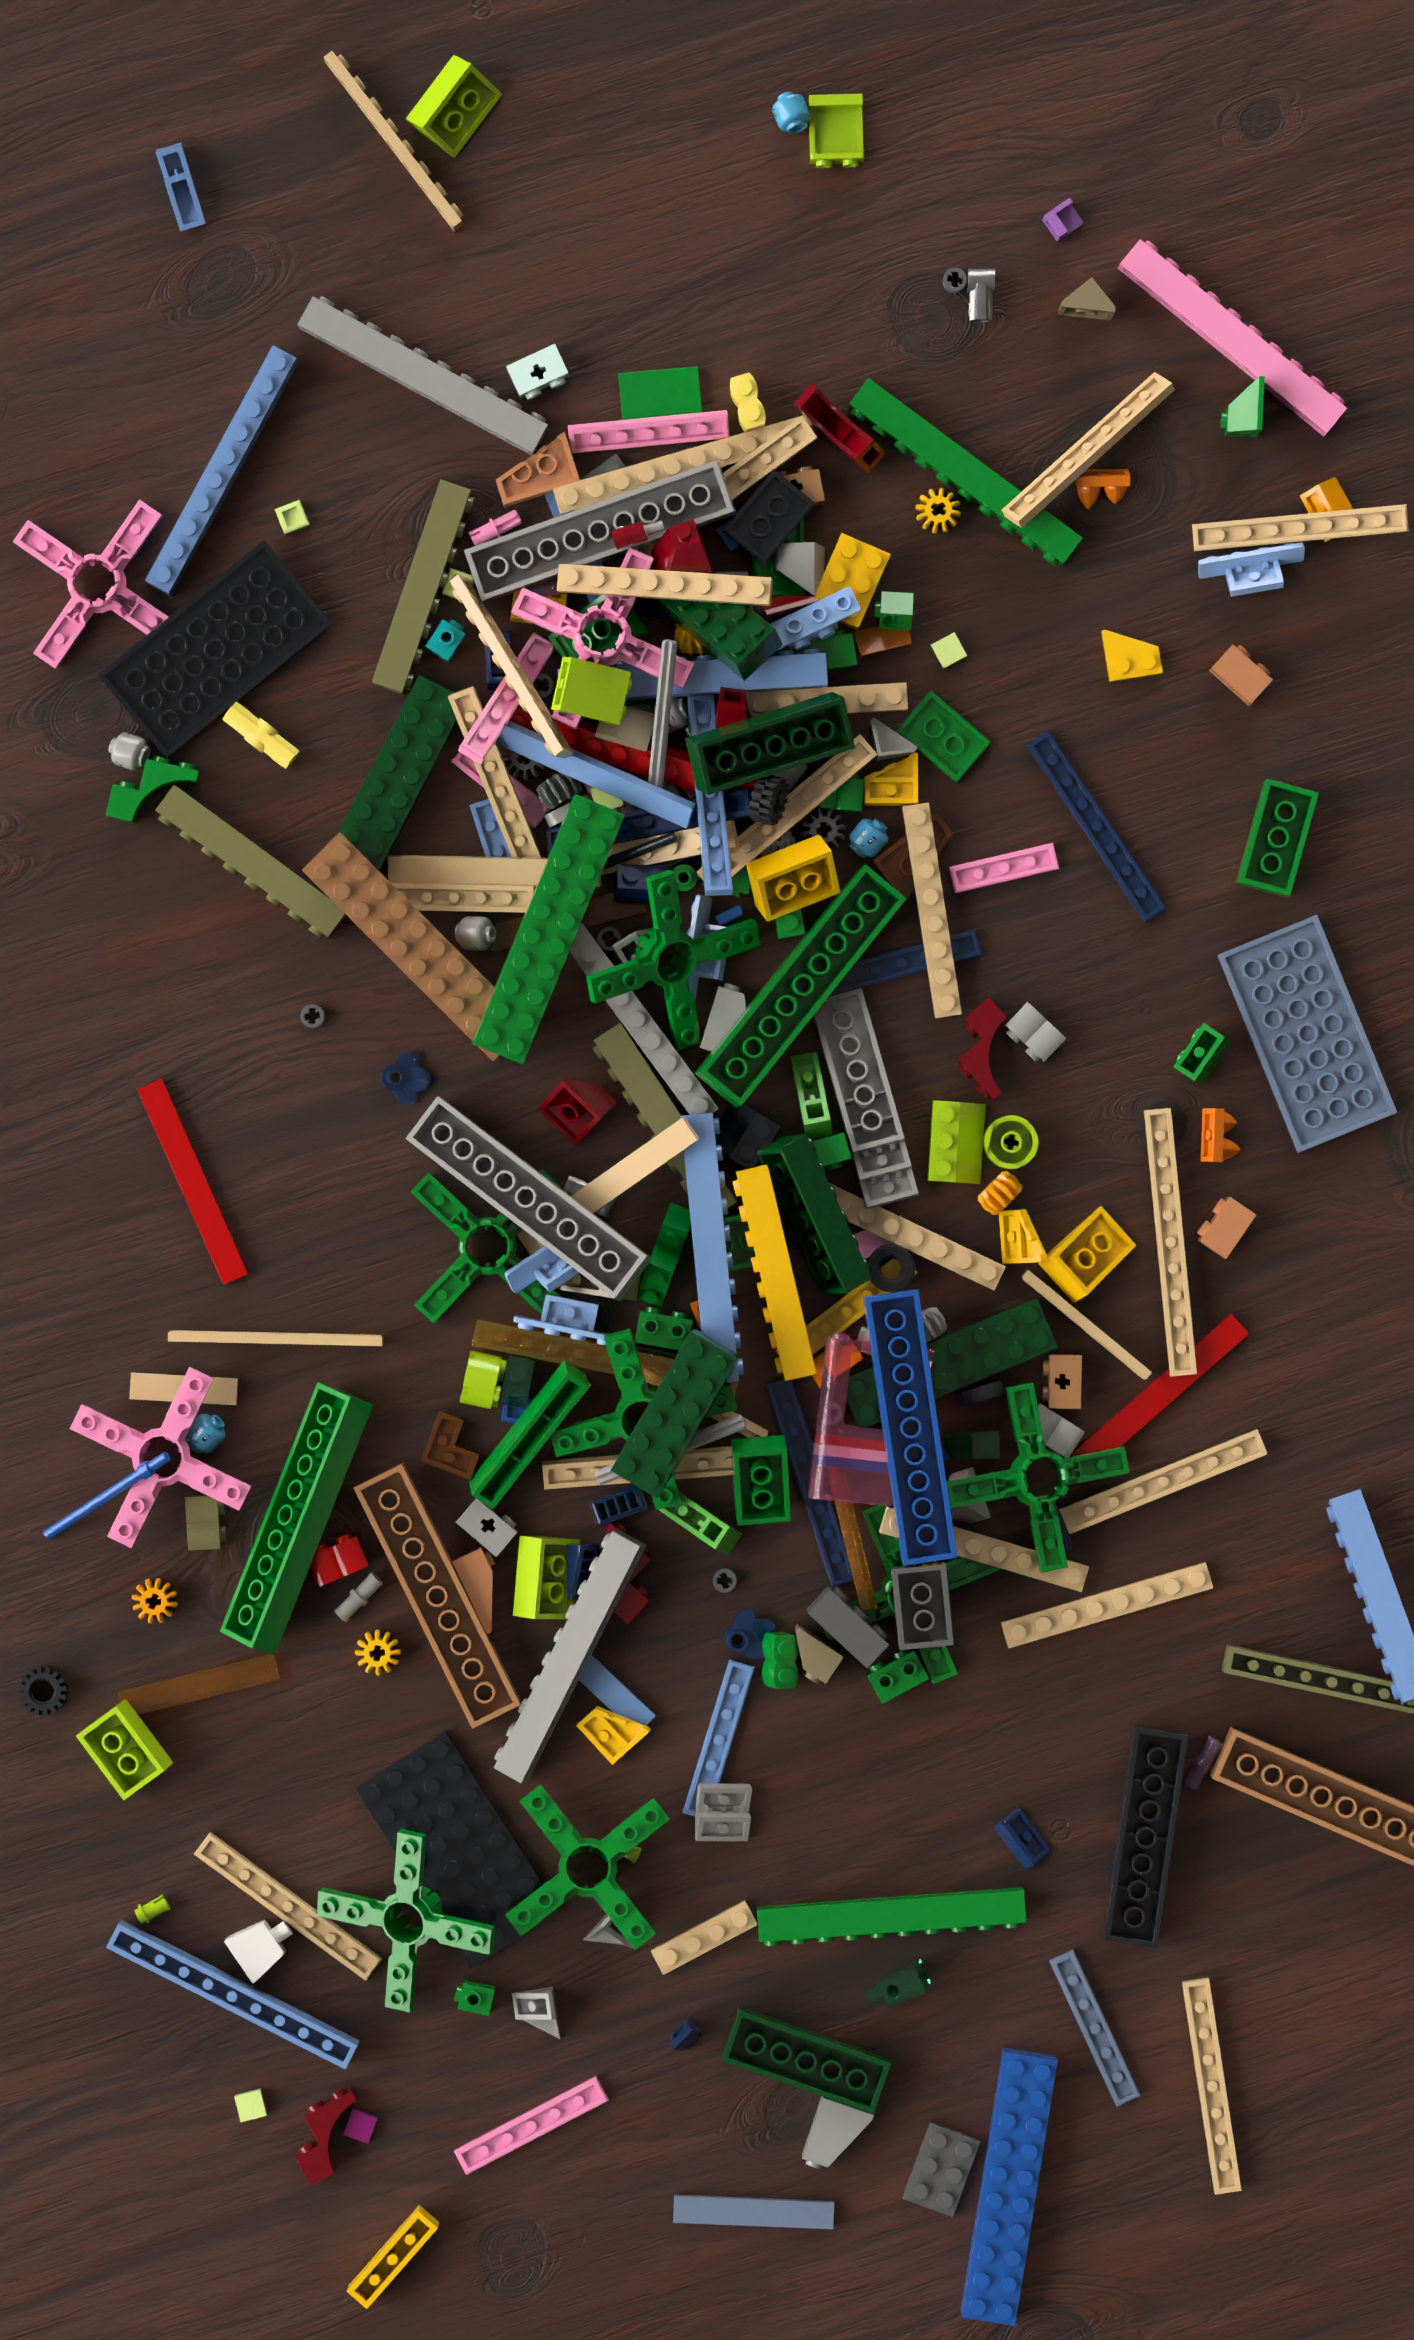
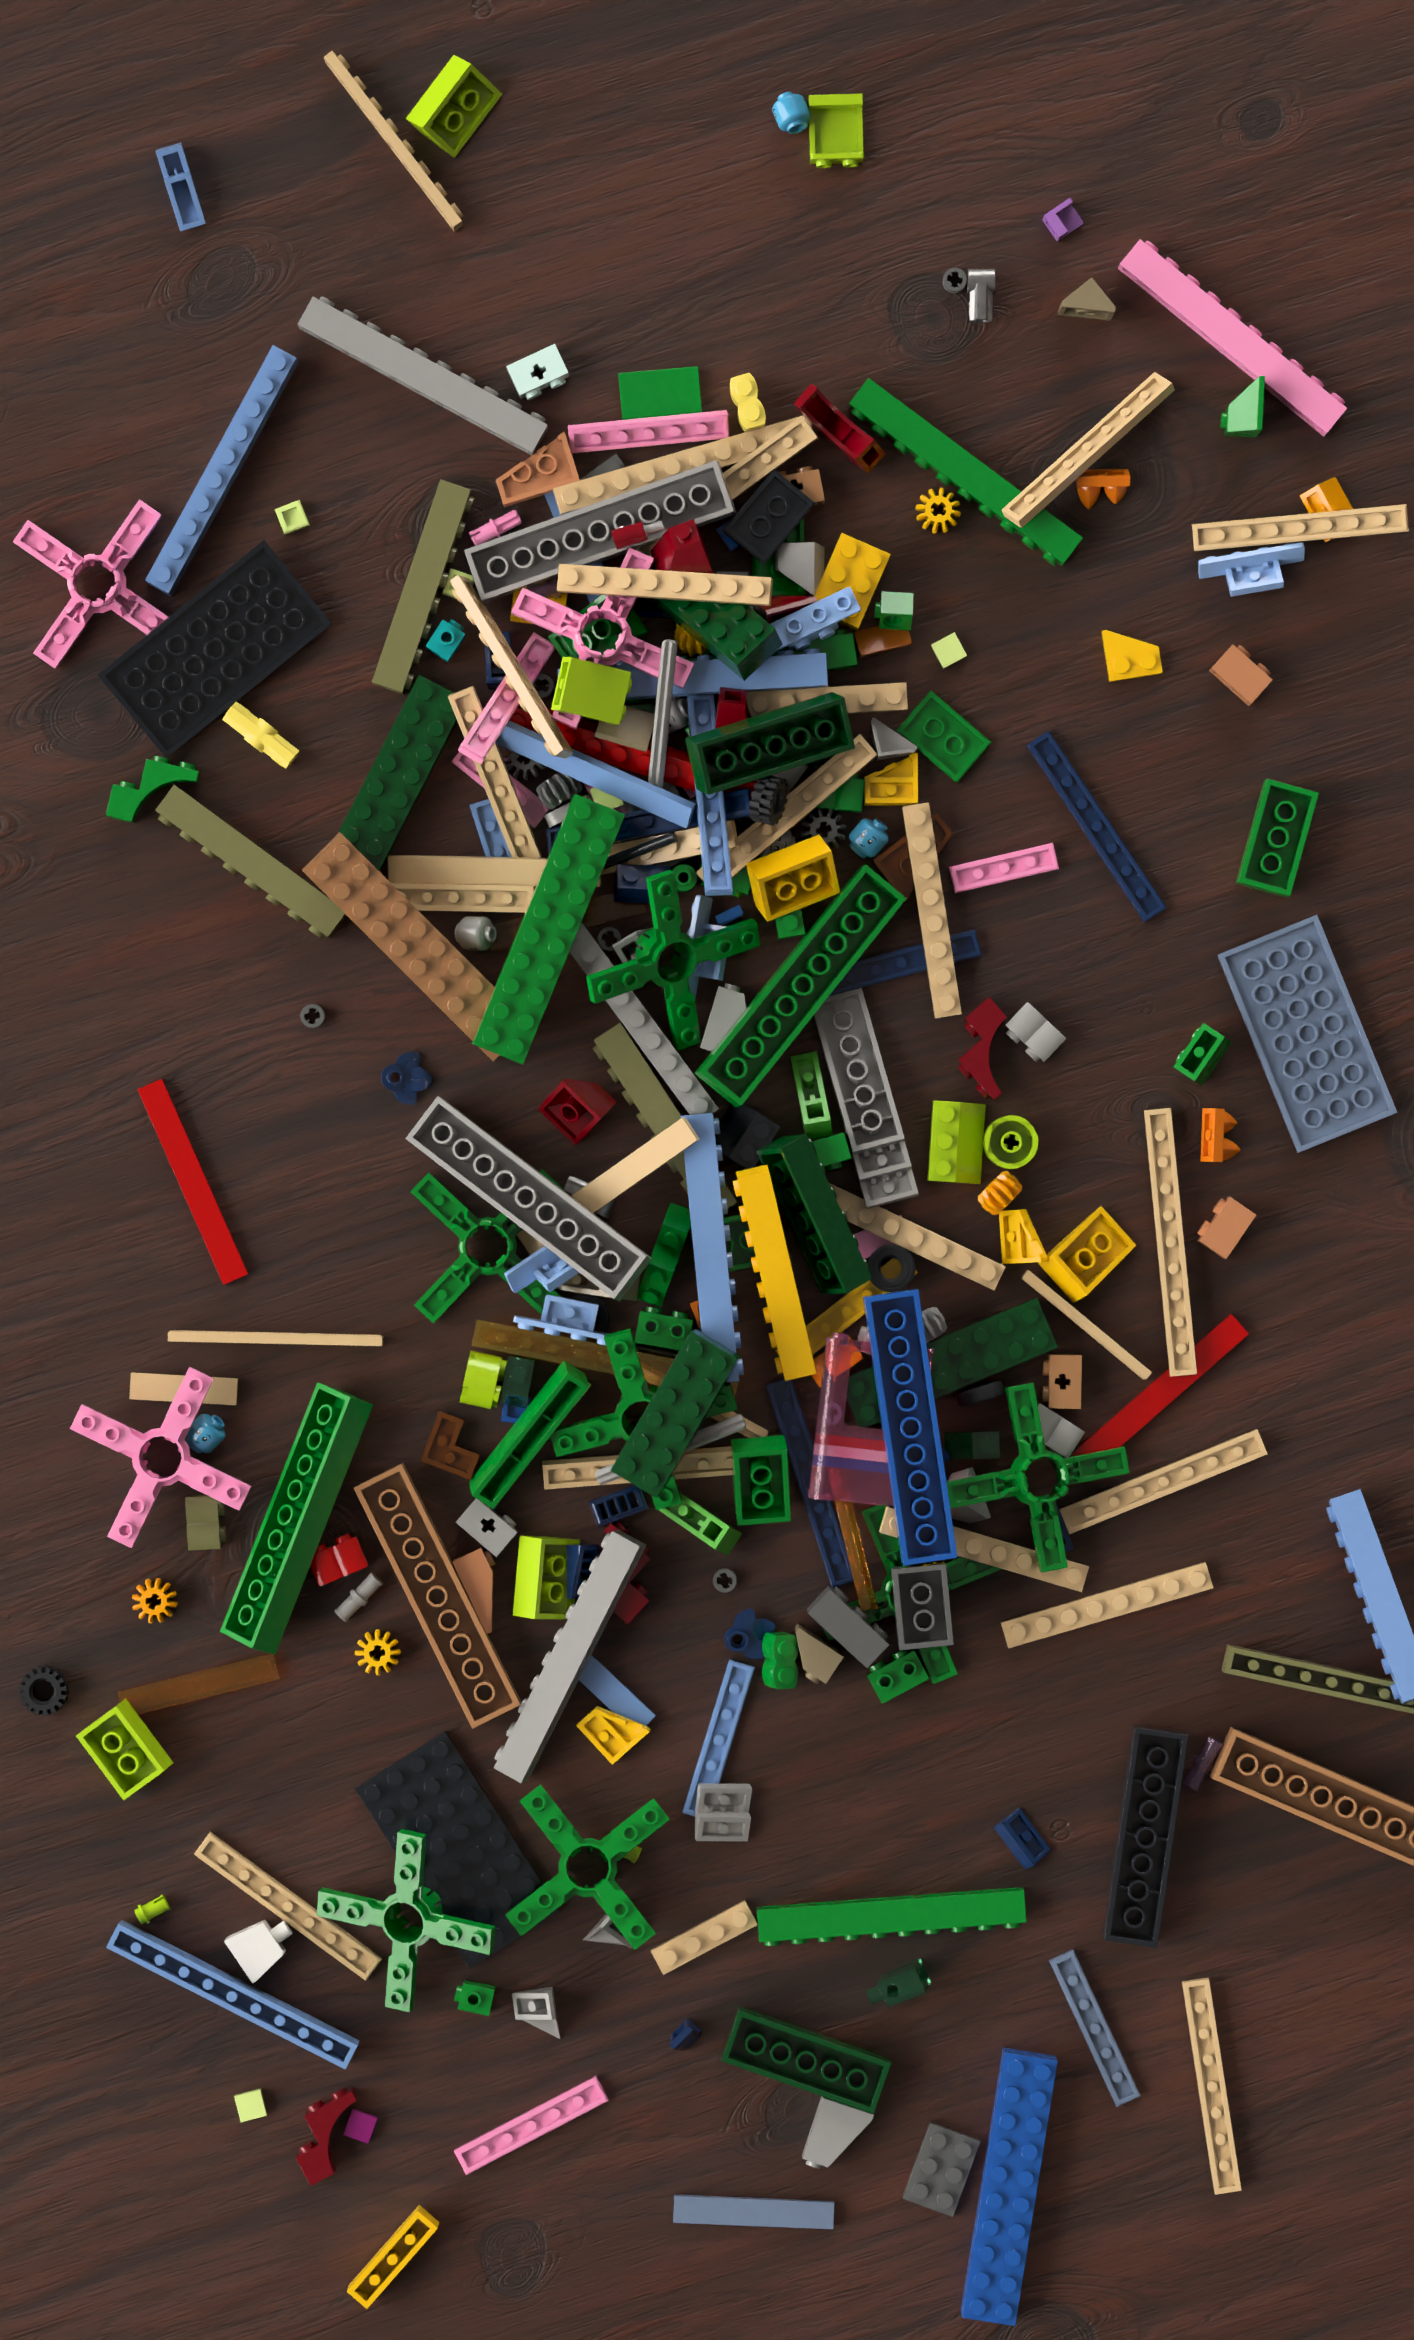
(129, 751): light grey head -> none
(143, 1471): blue bar -> none

